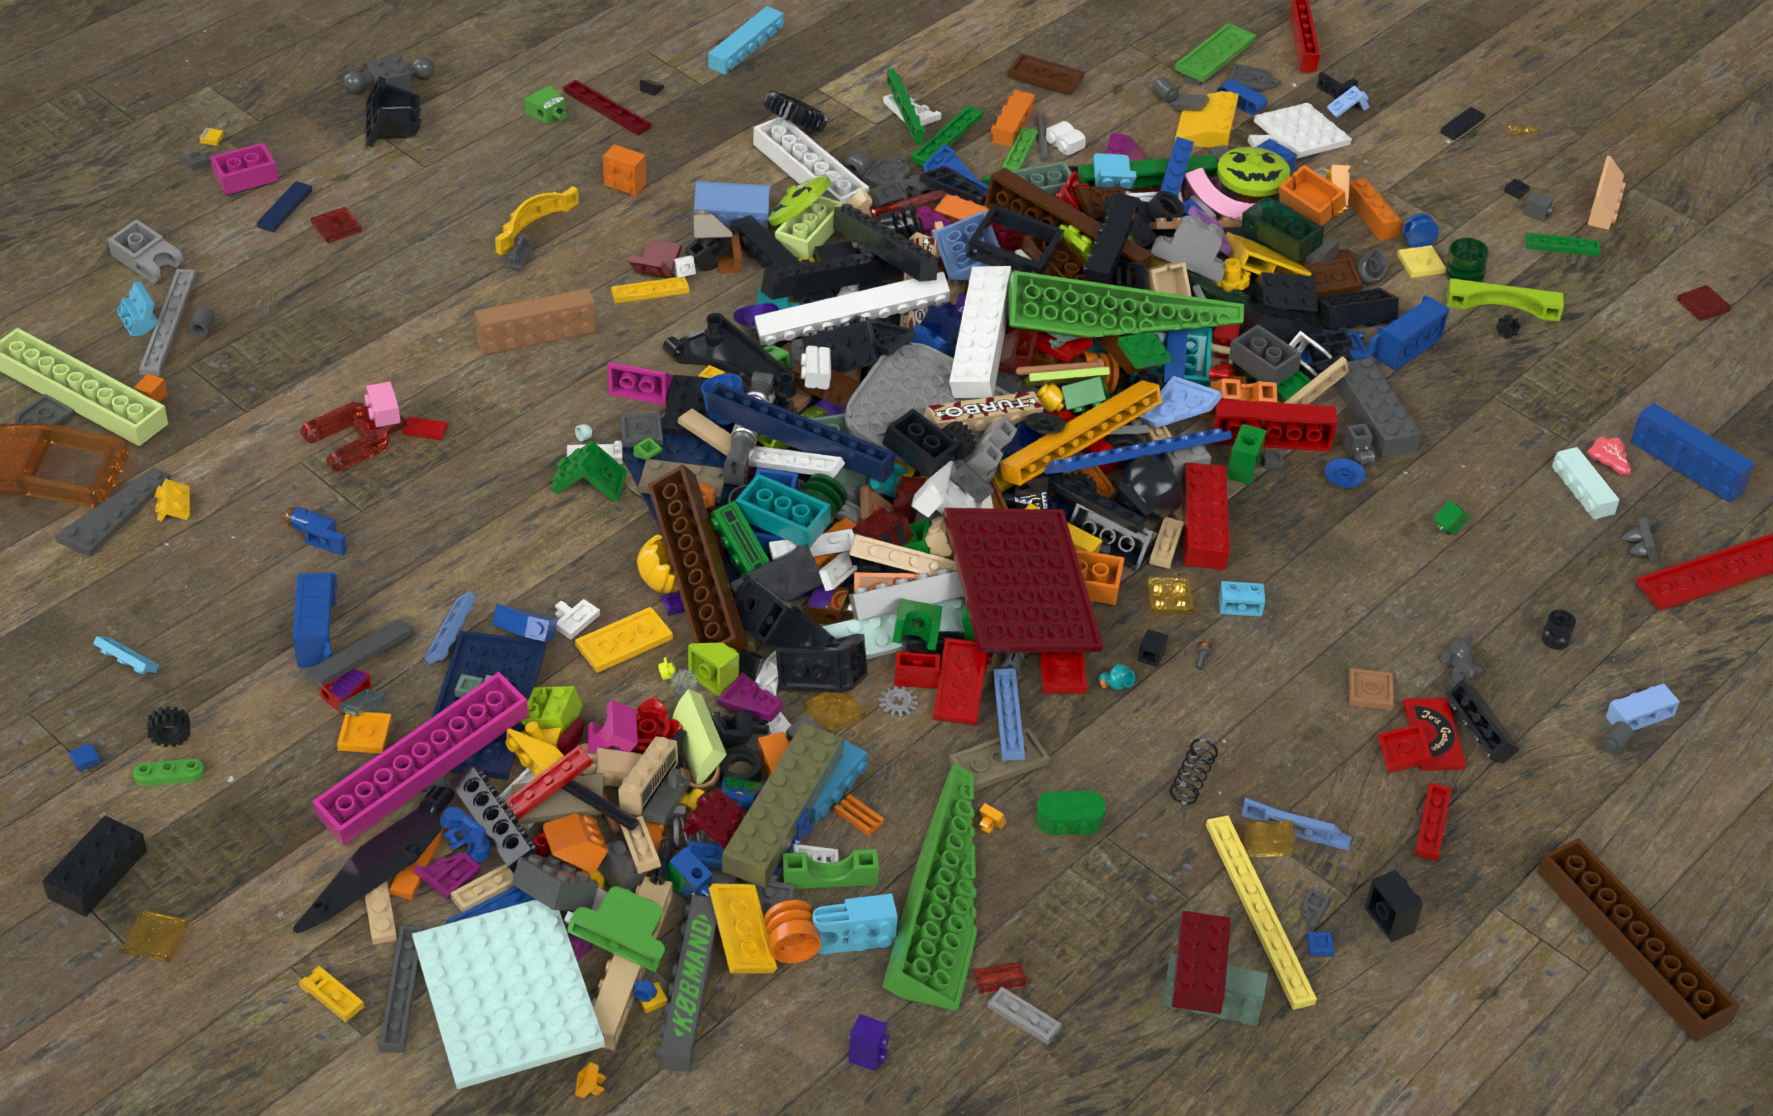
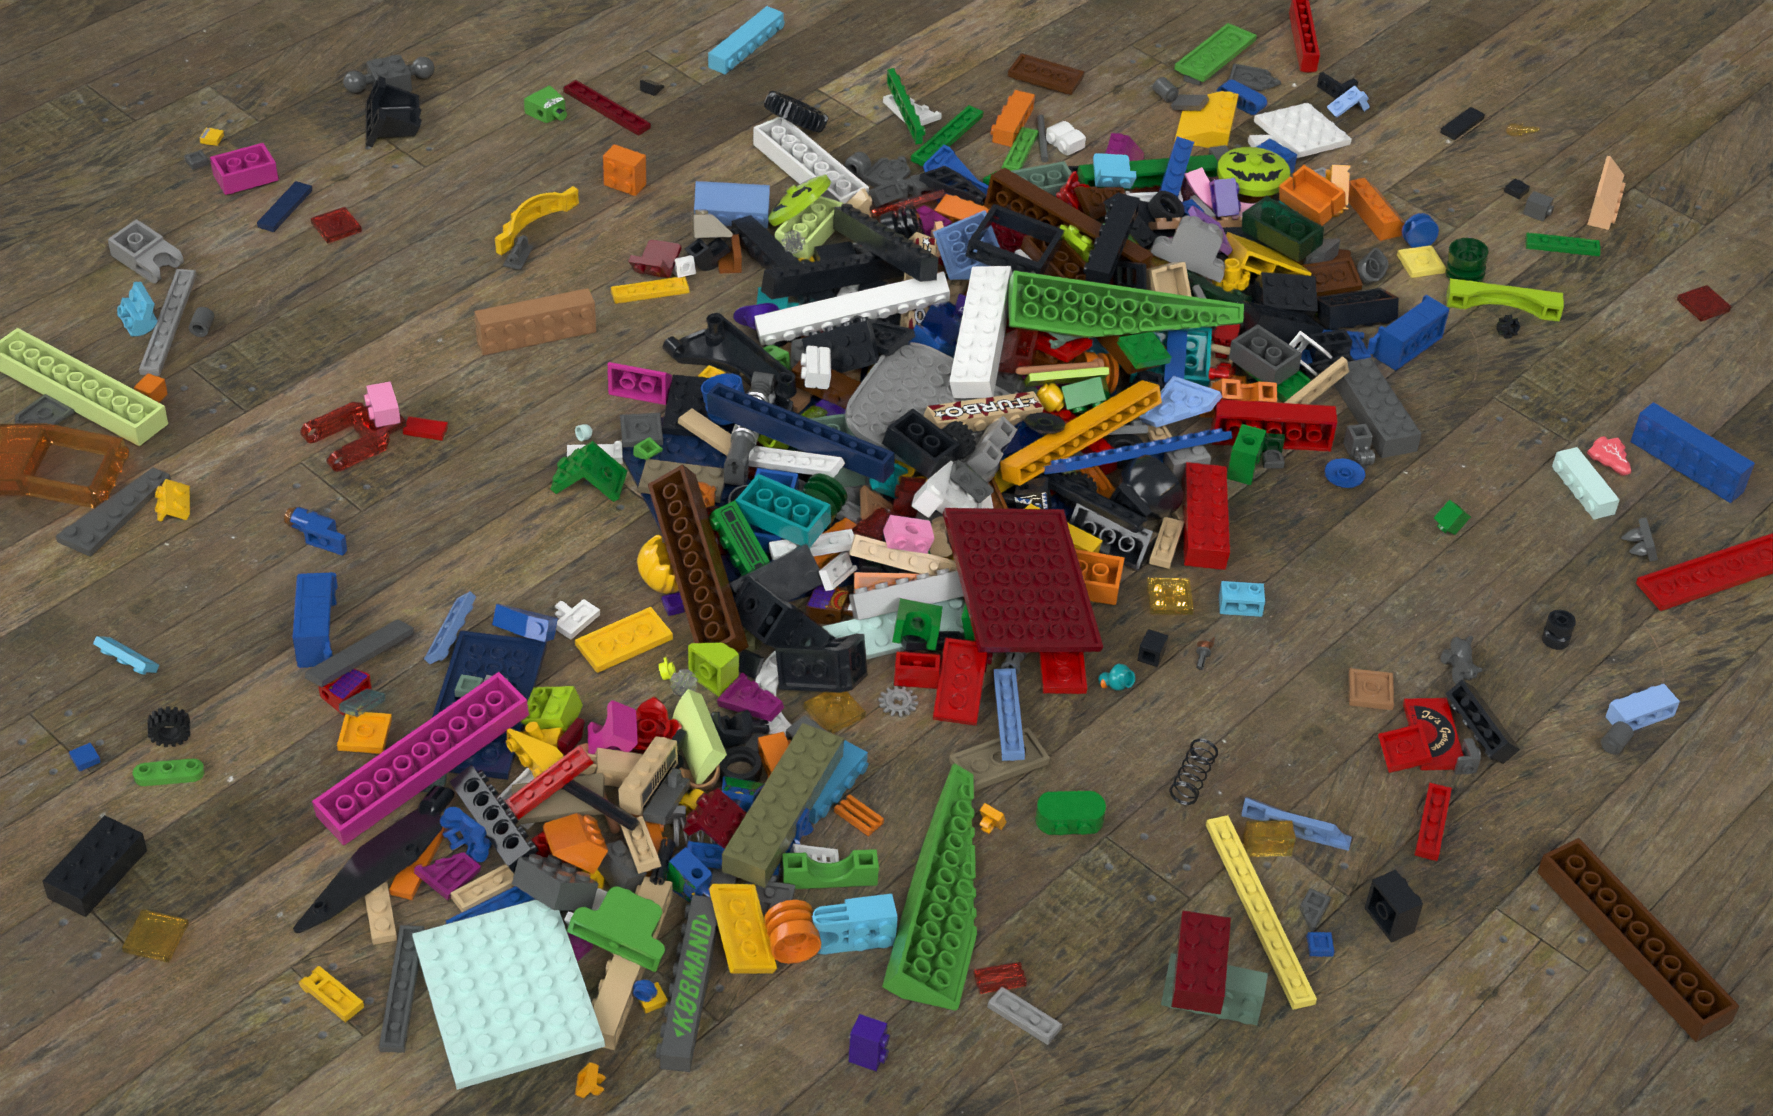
(793, 241): none -> clear gear
(908, 534): none -> bright pink brick
(1225, 198): none -> brick
(1274, 442): none -> dark green tile
(1471, 759): none -> dark grey bracket

